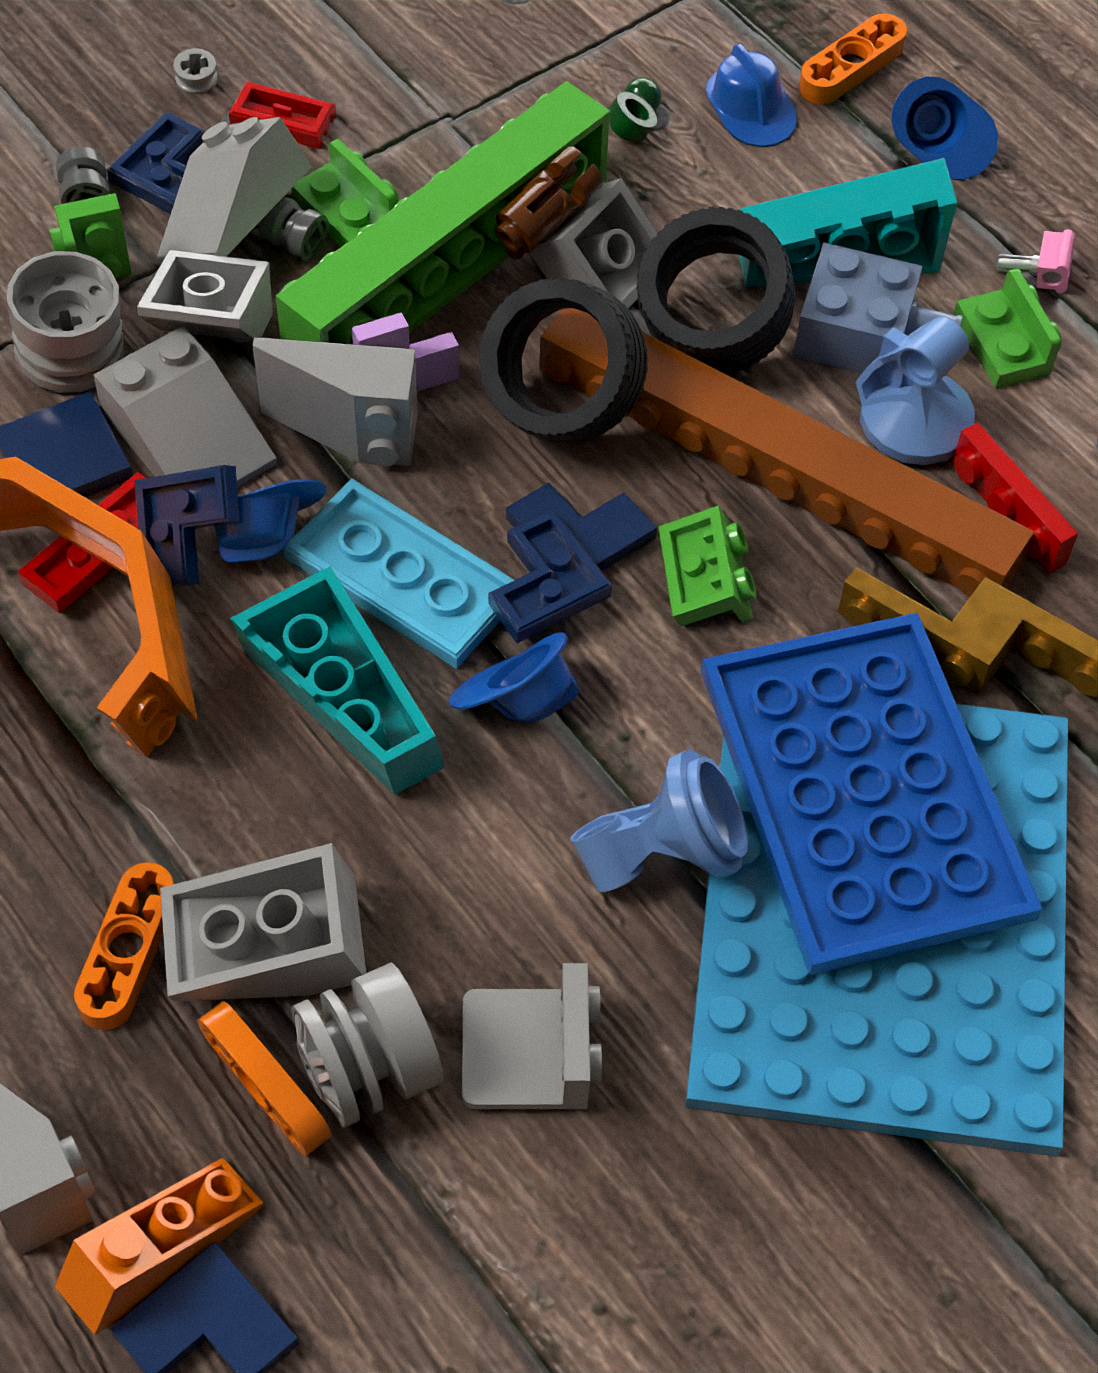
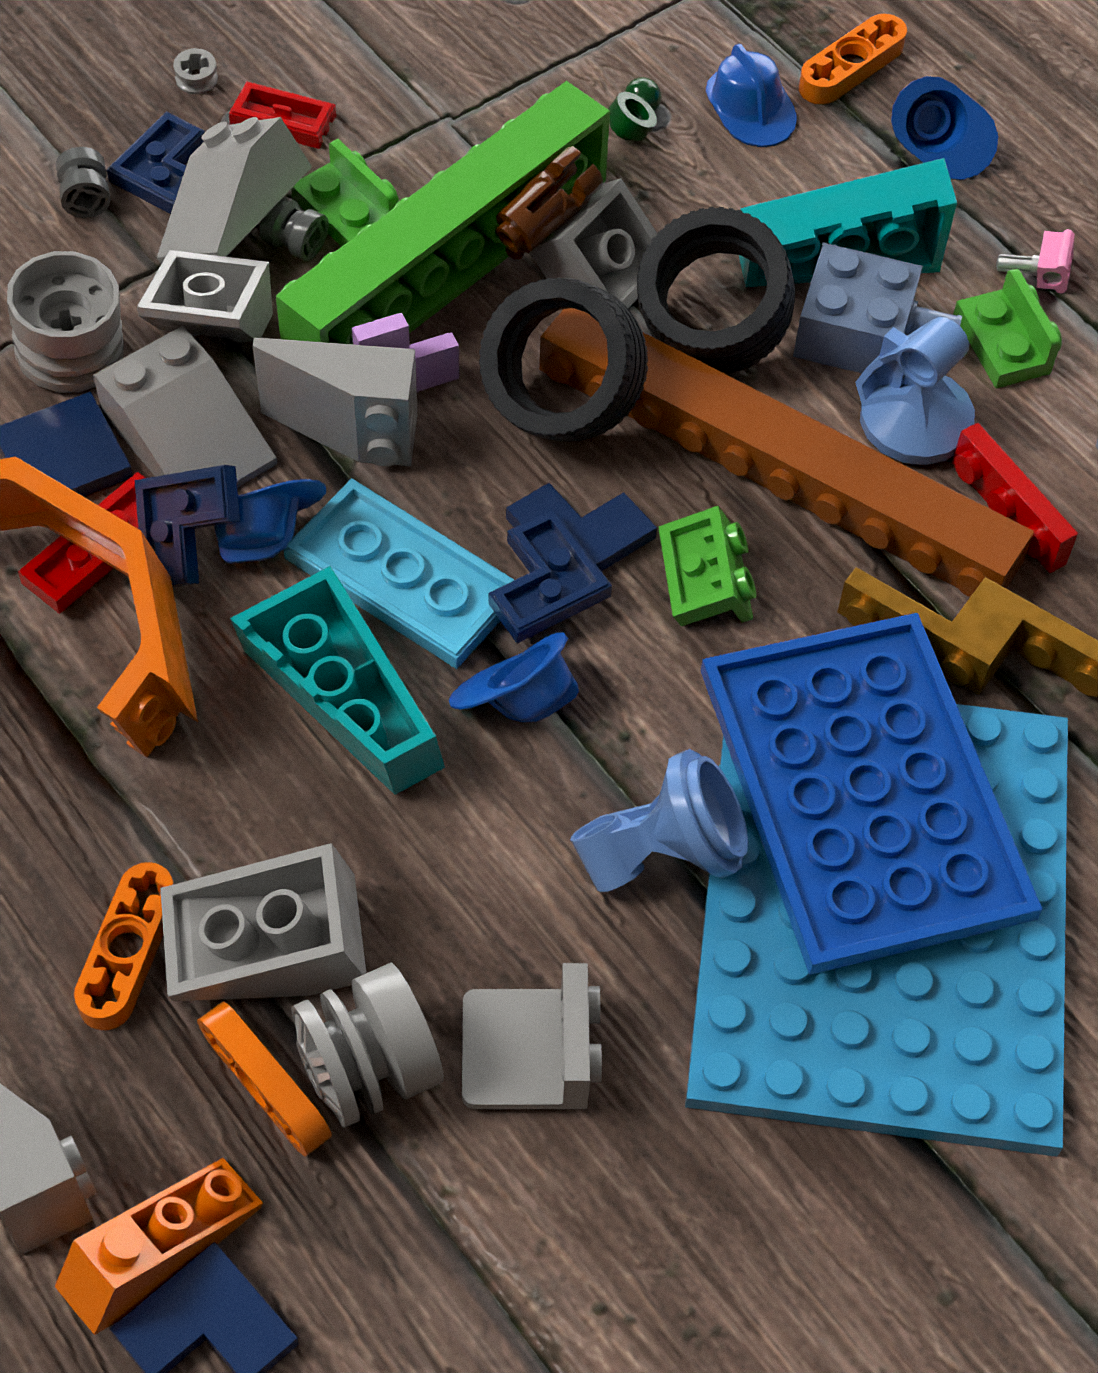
(95, 230): bright green bracket -> none

